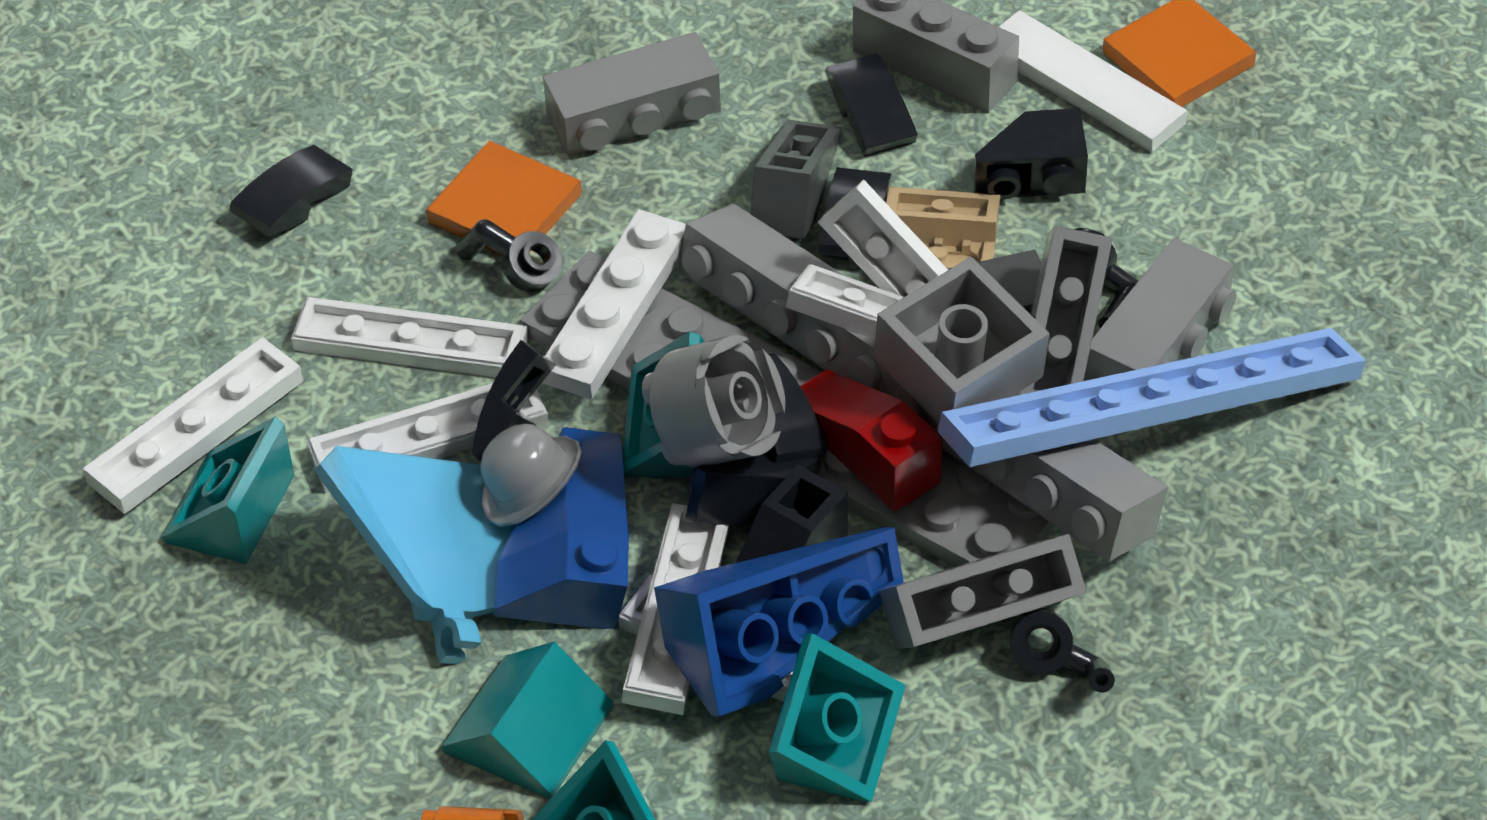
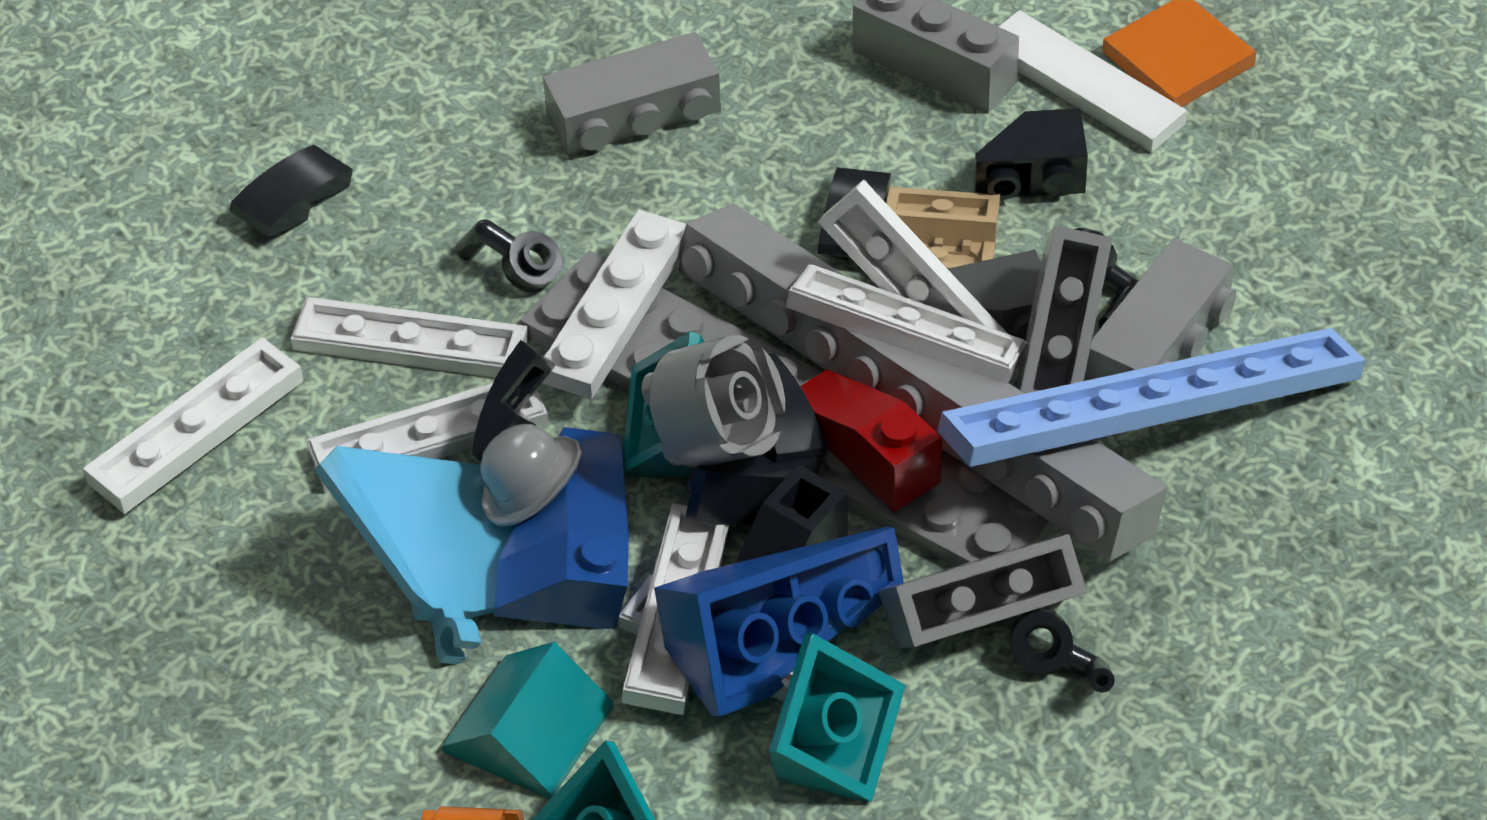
(234, 494): teal slope -> none
(506, 190): orange tile -> none
(794, 177): dark grey slope -> none
(872, 103): black slope -> none
(960, 341): light grey brick -> none

